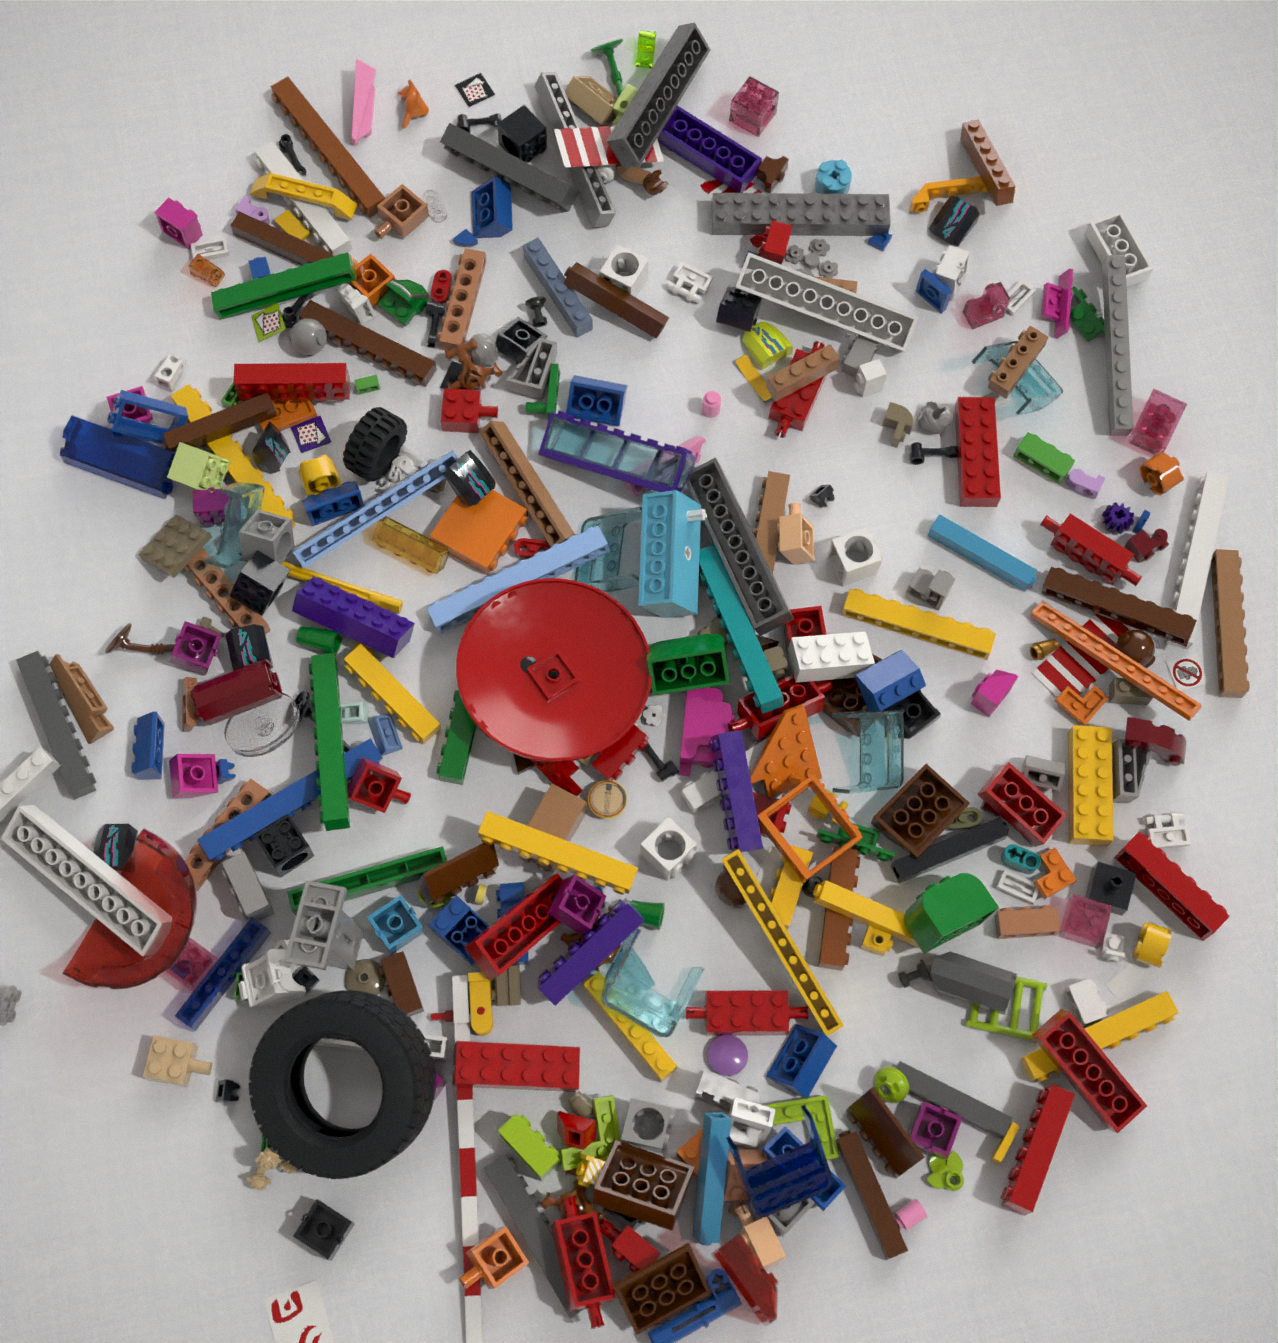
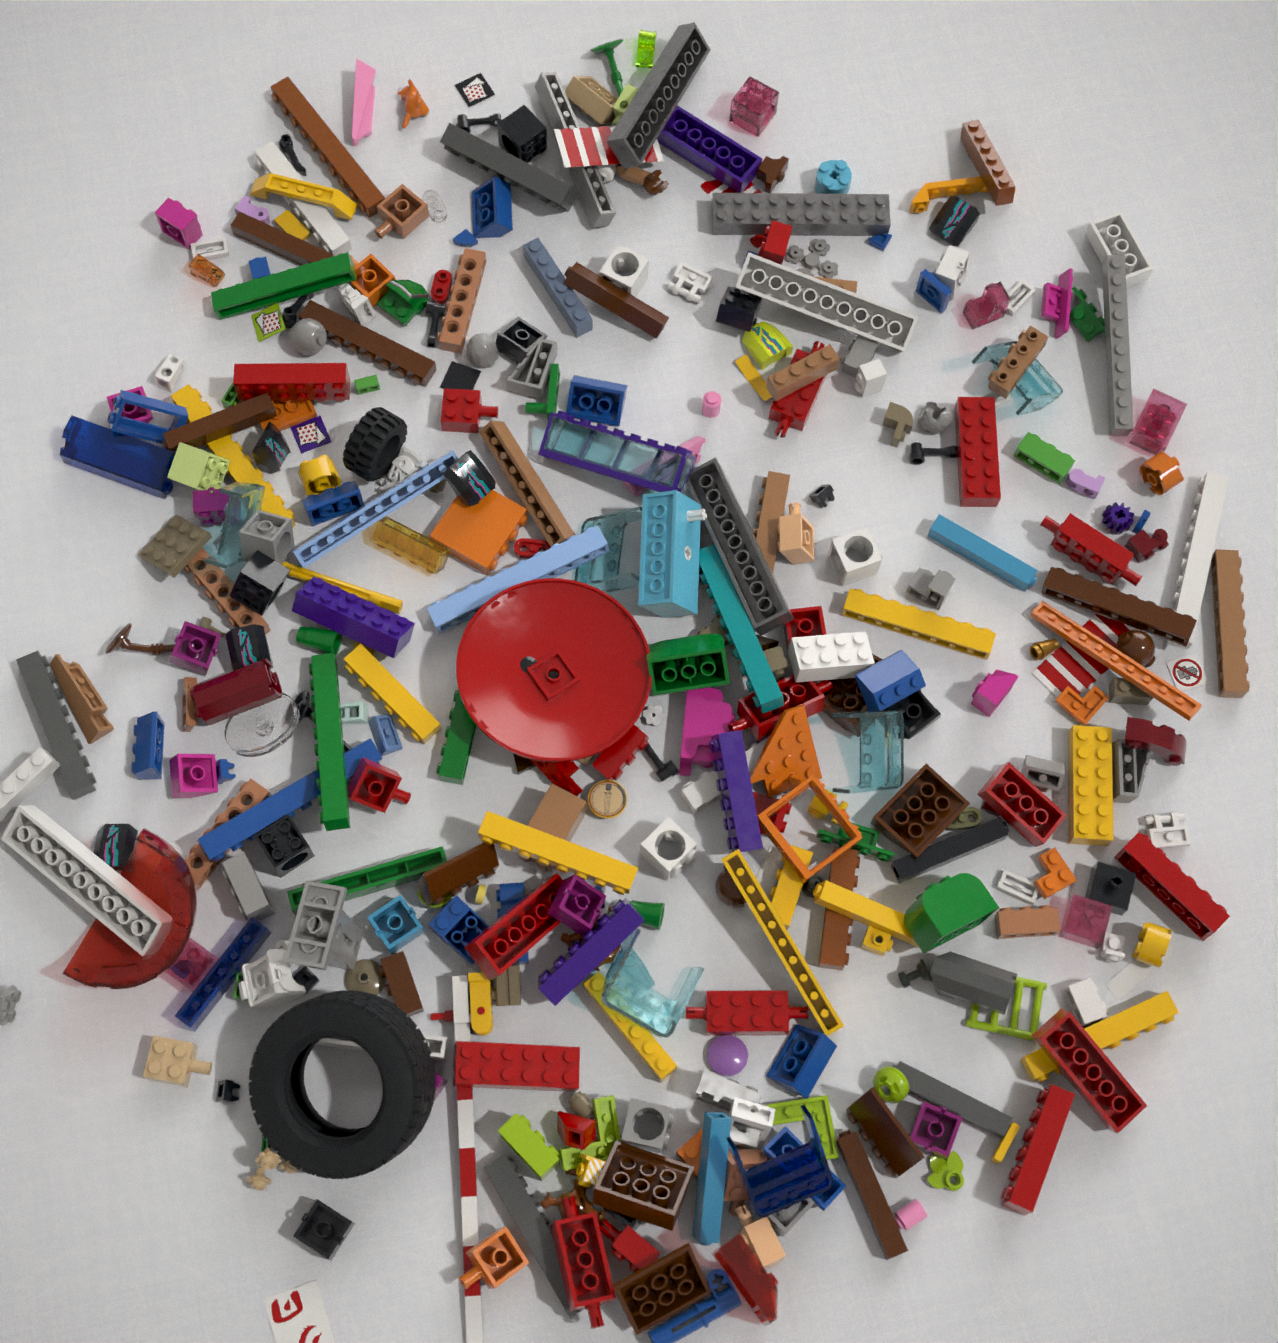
(471, 374): dark orange piece -> none
(536, 304): pearl dark grey piece -> none
(1017, 853): teal beam -> none

